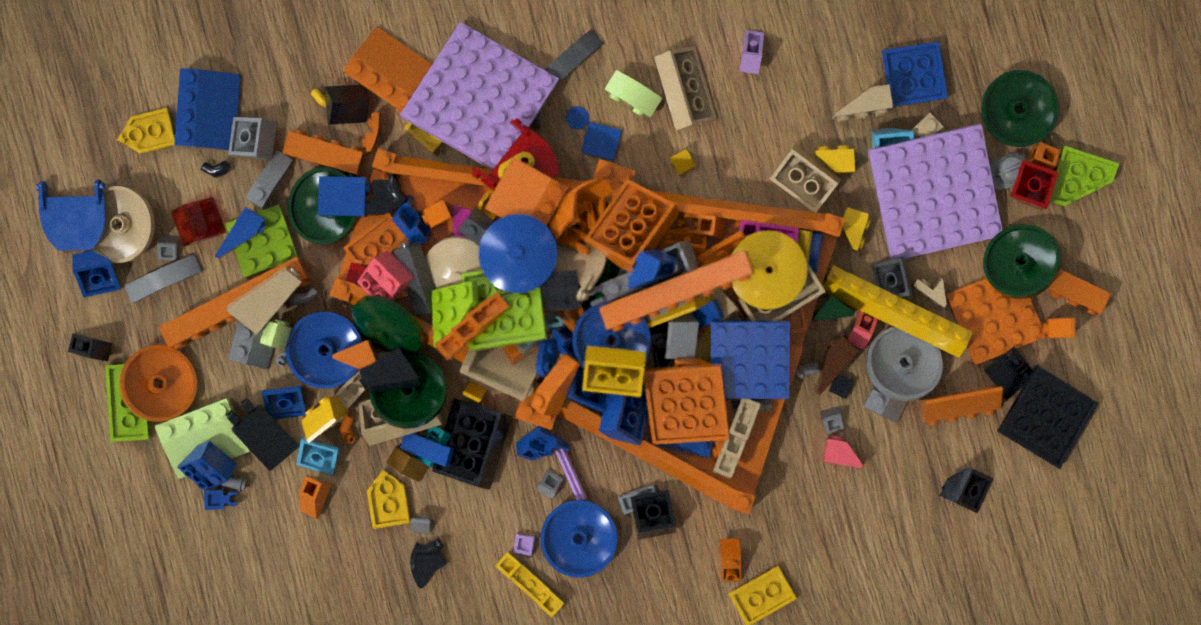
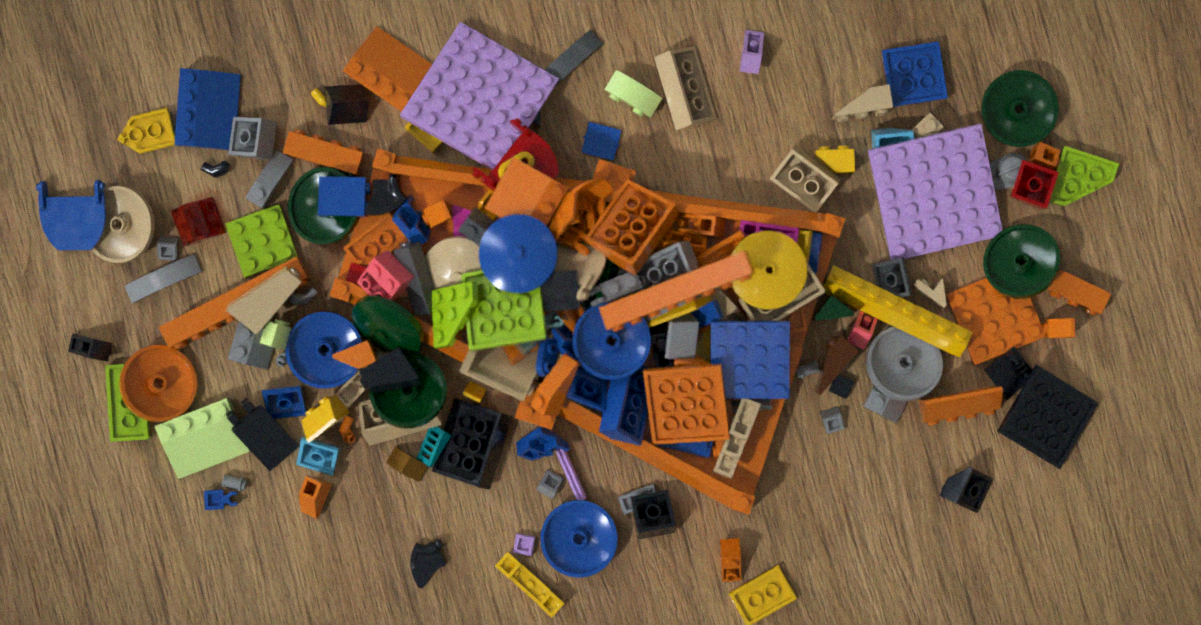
(94, 273): blue slope -> none
(207, 466): blue slope -> none
(244, 229): blue slope -> none
(371, 138): orange slope -> none
(387, 501): yellow tile -> none
(420, 524): light grey slope -> none
(427, 449): blue tile -> none
(472, 326): orange slope -> none
(577, 117): blue sticker -> none
(614, 371): yellow slope -> none
(651, 268): blue slope -> none
(682, 162): yellow slope -> none
(840, 453): coral slope -> none
(854, 226): yellow slope -> none

